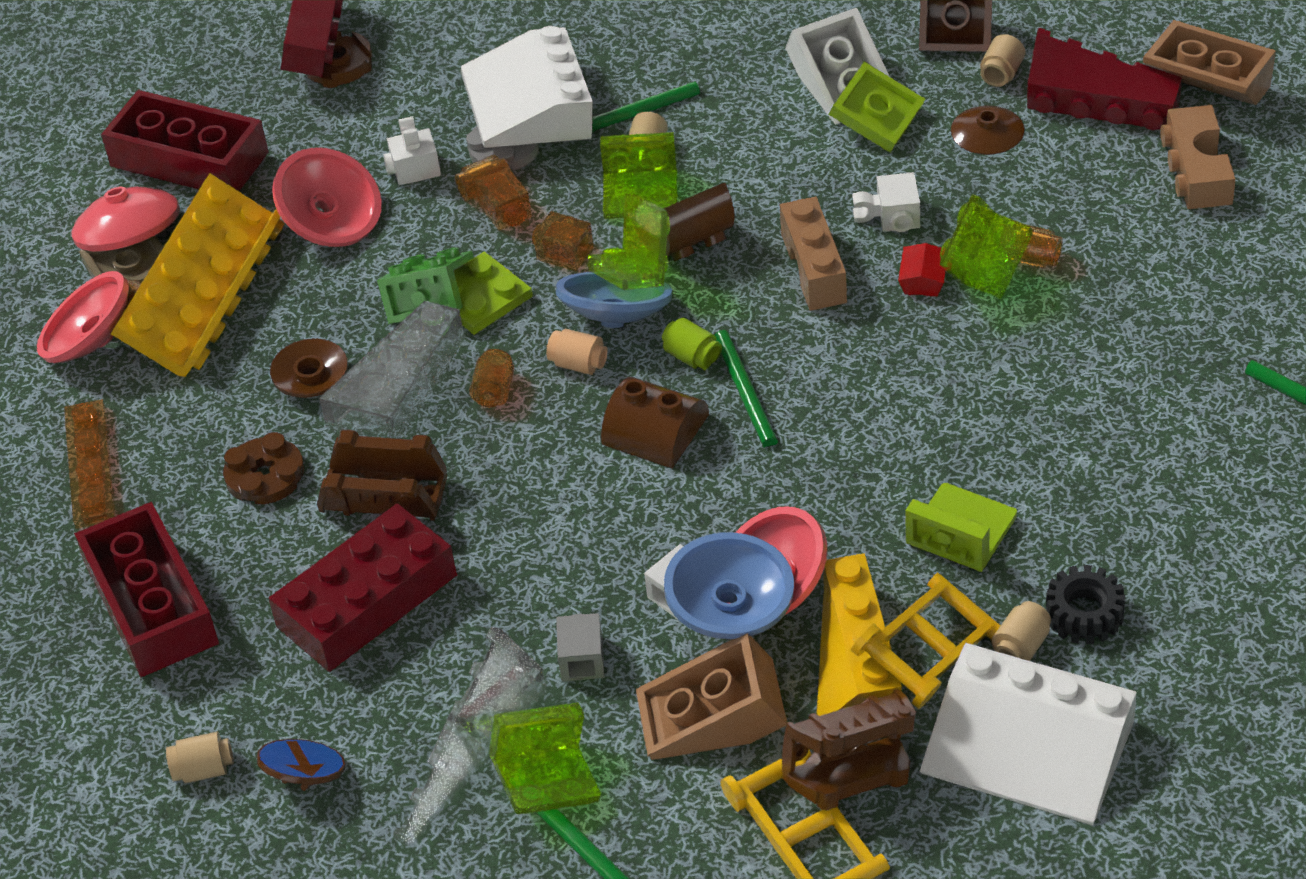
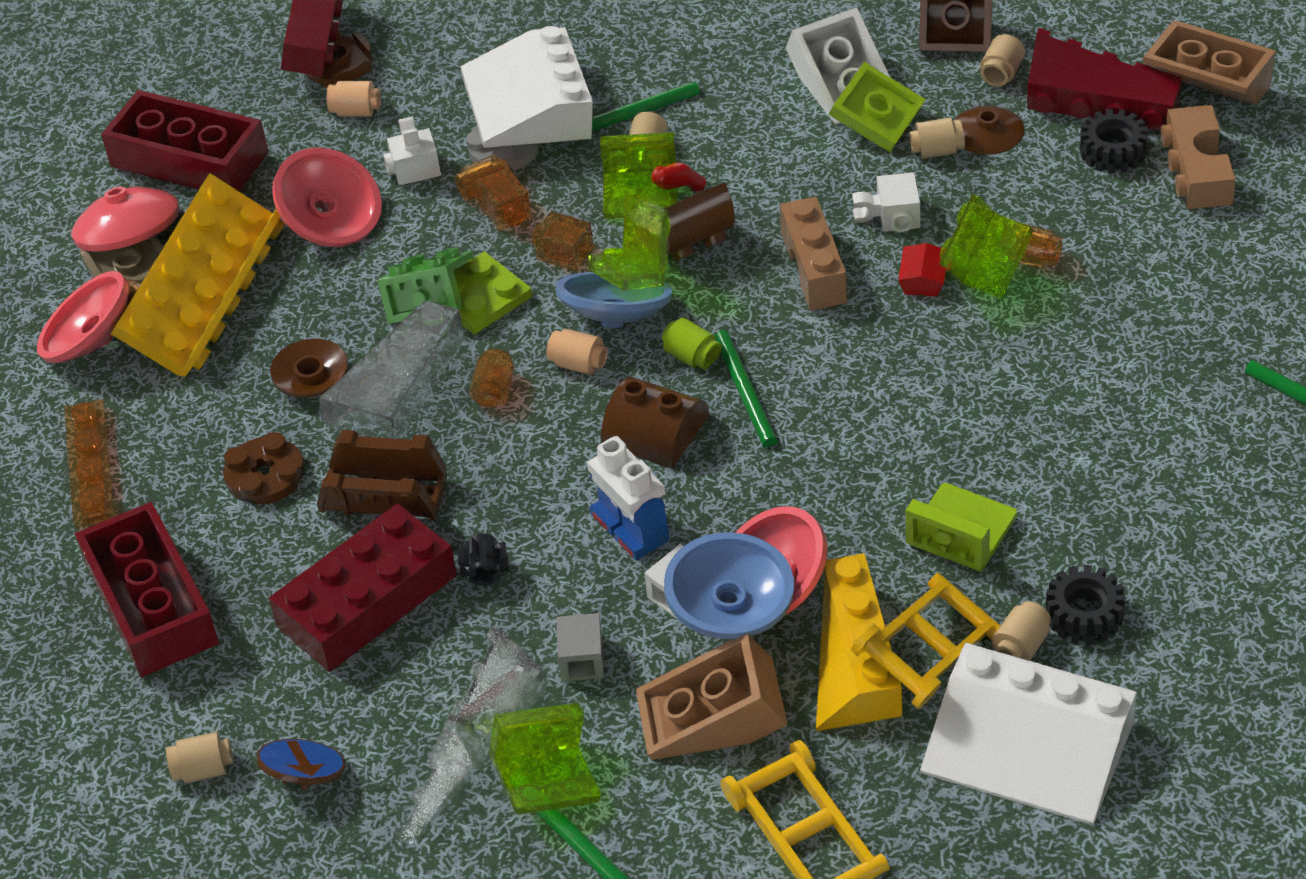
(353, 98): none -> light nougat brick
(483, 559): none -> black gear
(628, 499): none -> hips
(677, 176): none -> red arm
(841, 757): reddish brown piece -> none
(937, 138): none -> tan brick
(1113, 127): none -> black tyre

